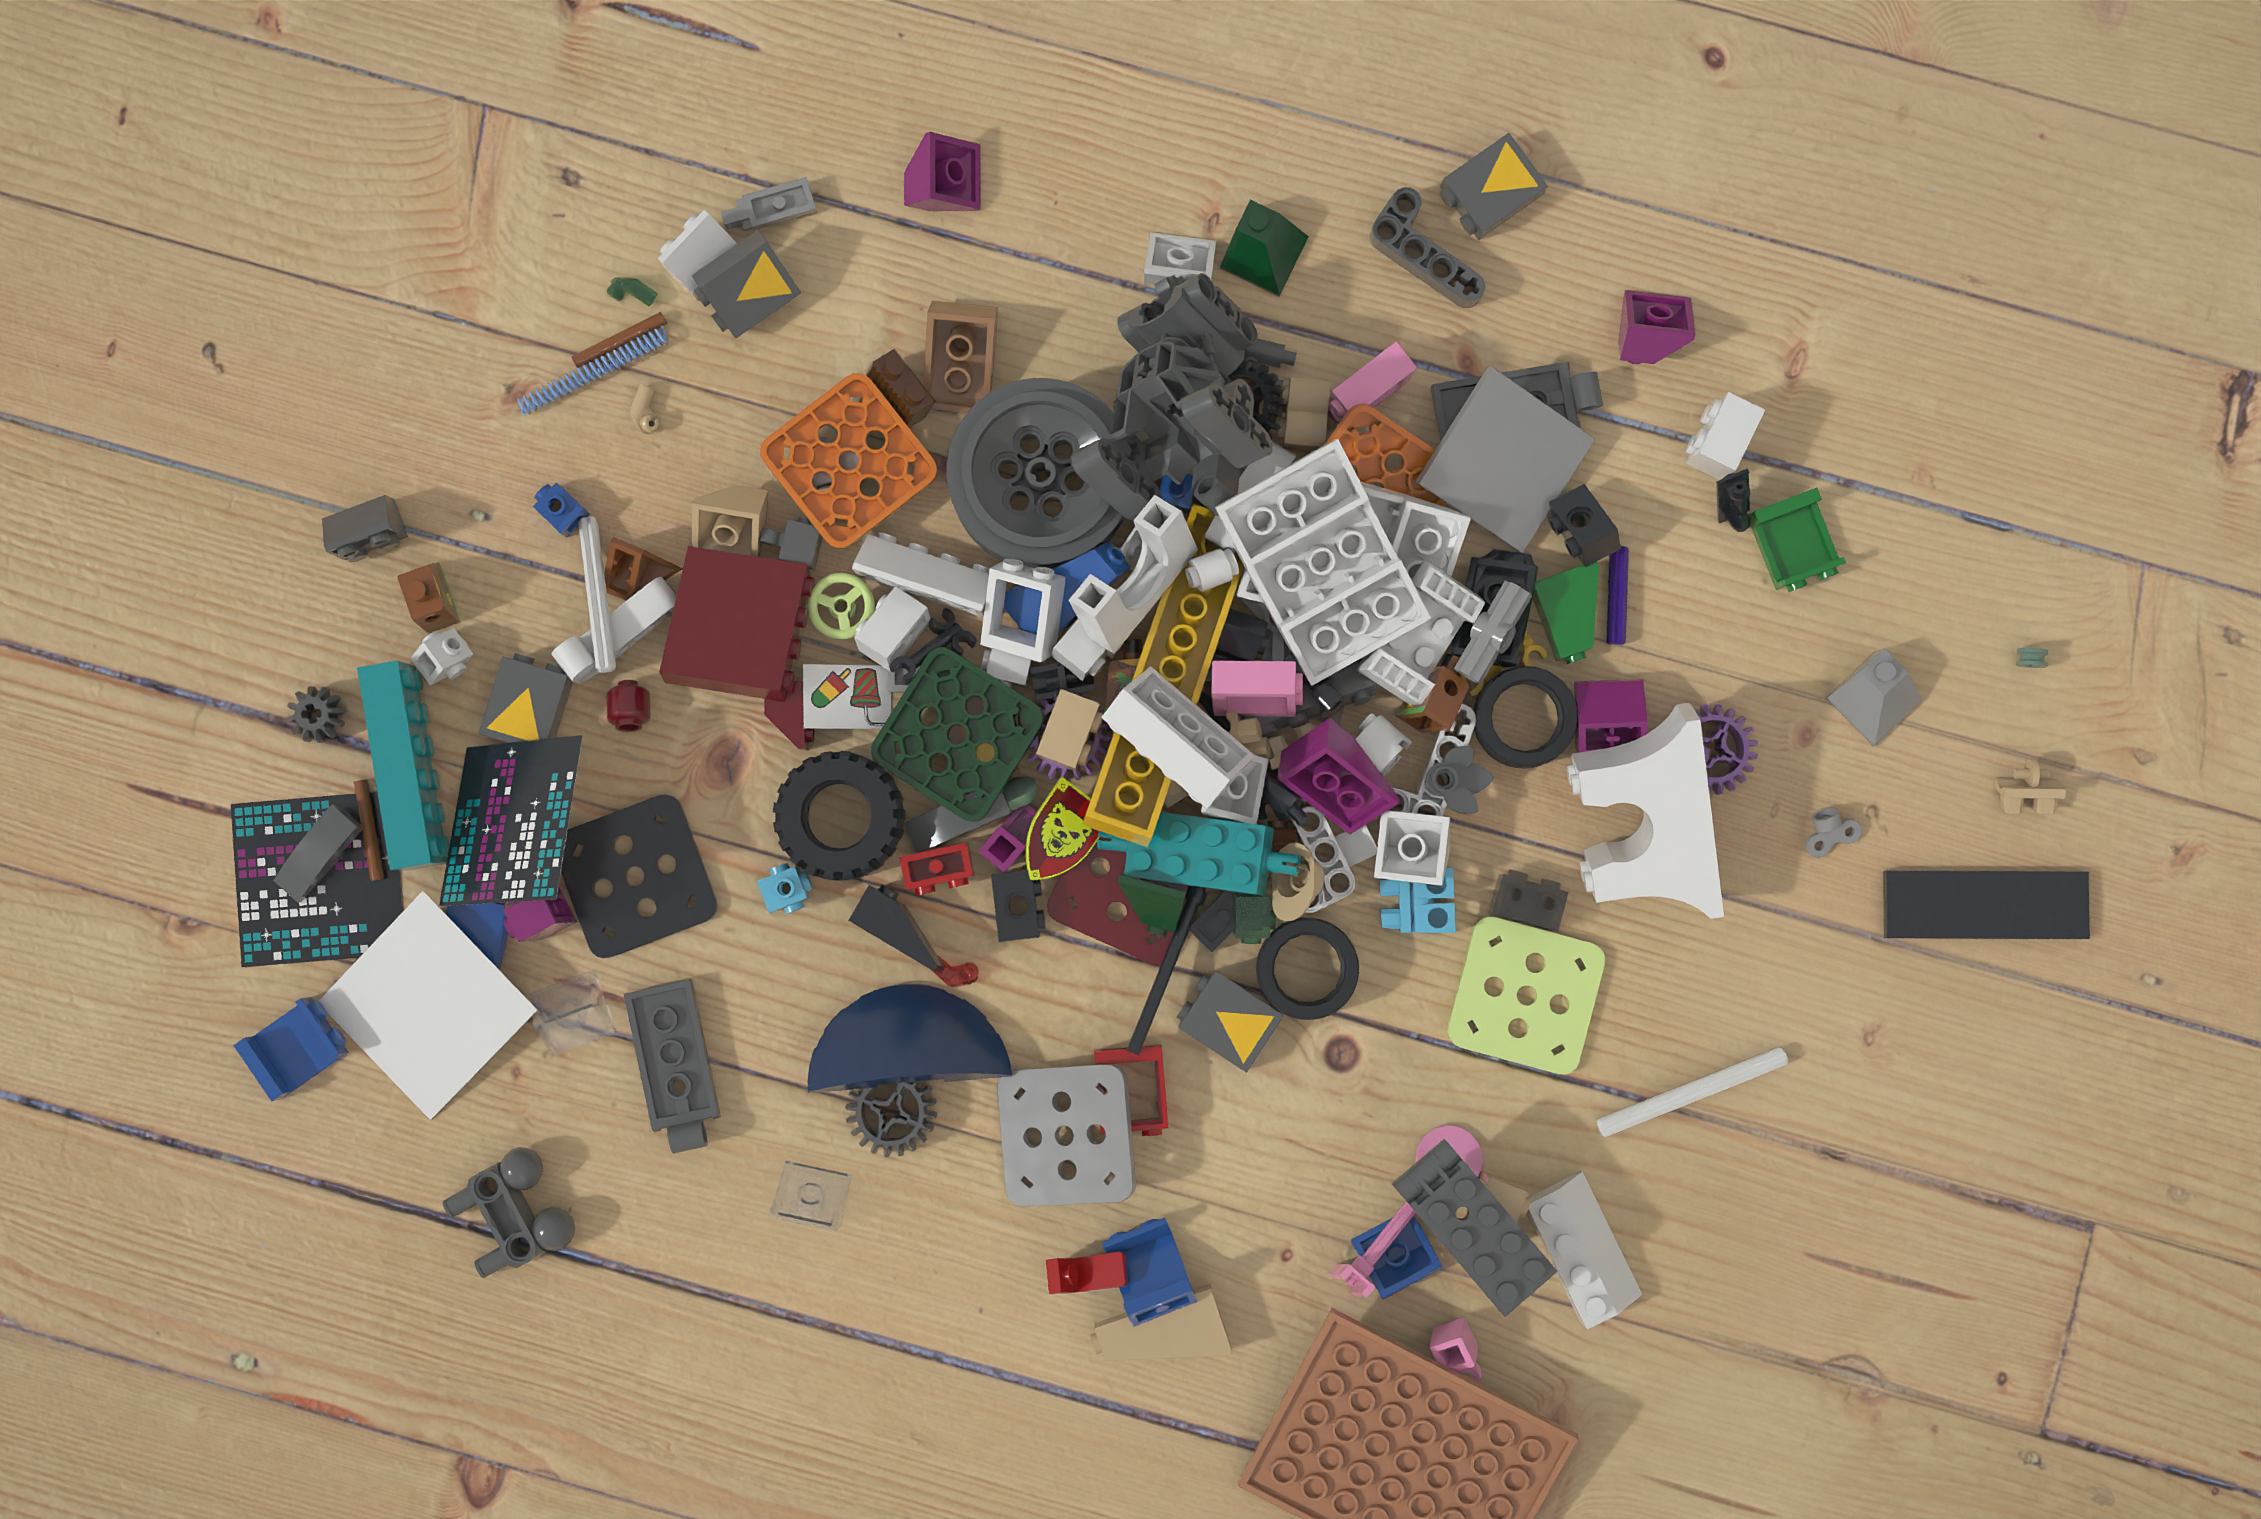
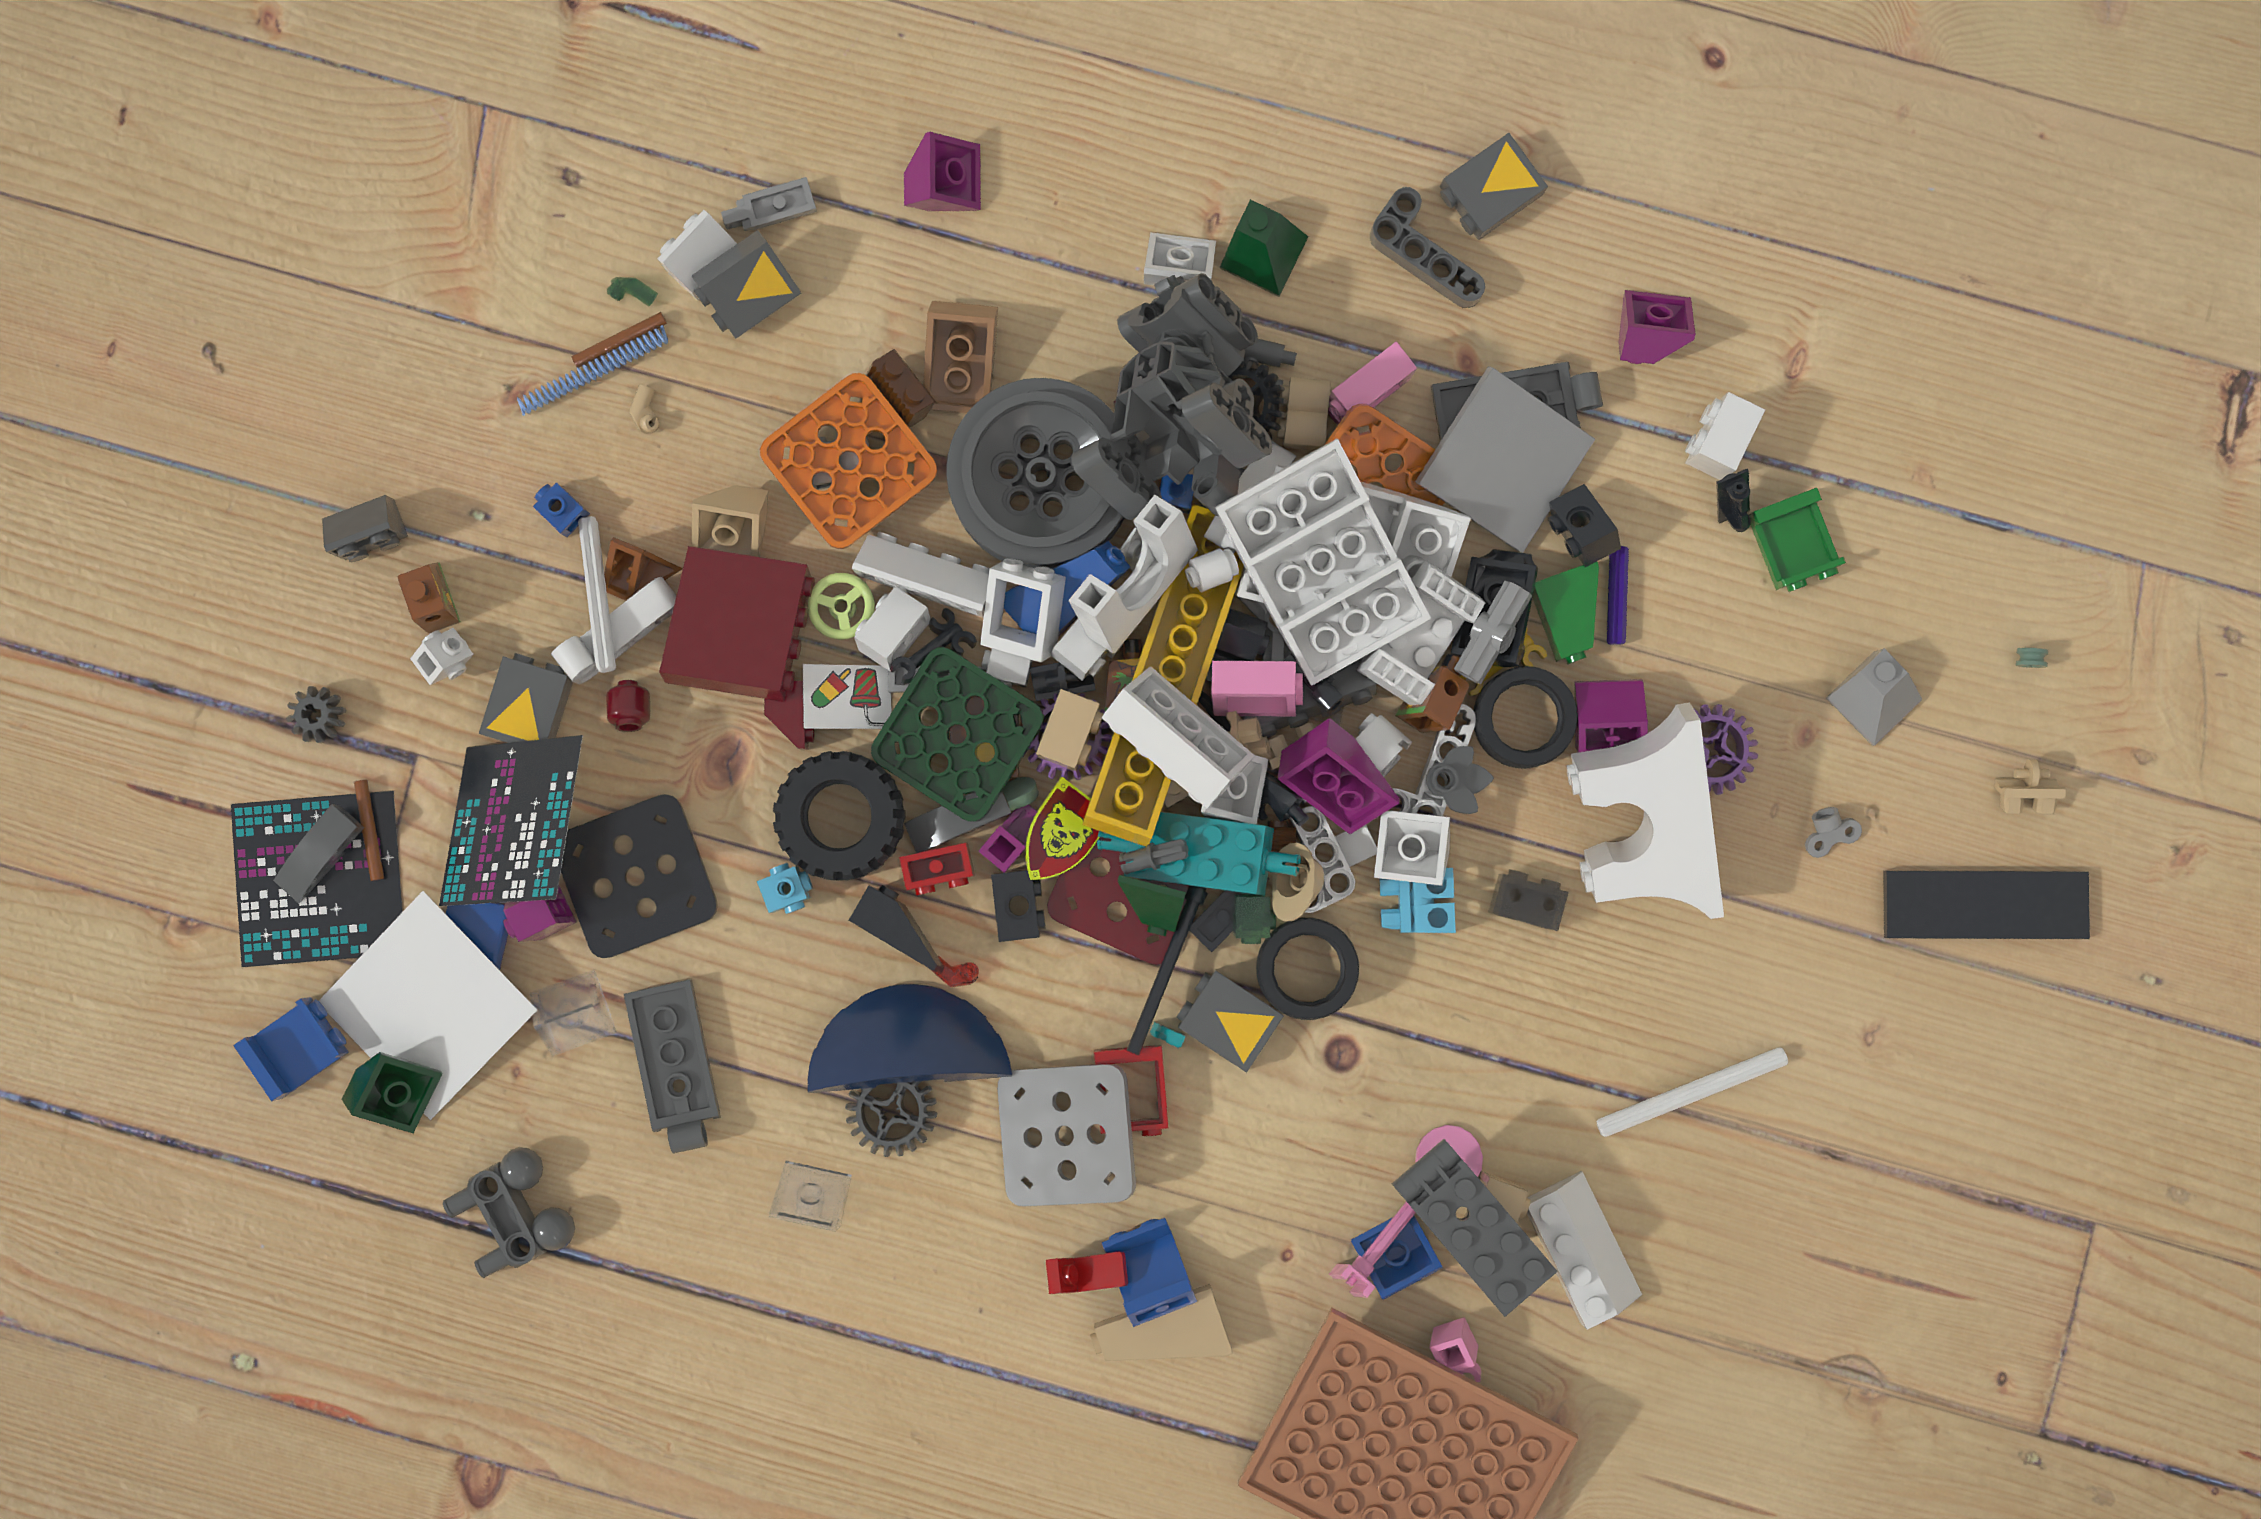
(391, 1091): none -> dark green slope
(403, 765): teal brick -> none
(798, 544): dark grey brick -> none
(1154, 856): none -> dark grey axle
(1167, 1034): none -> teal tile
(1494, 1013): yellowish green piece -> none

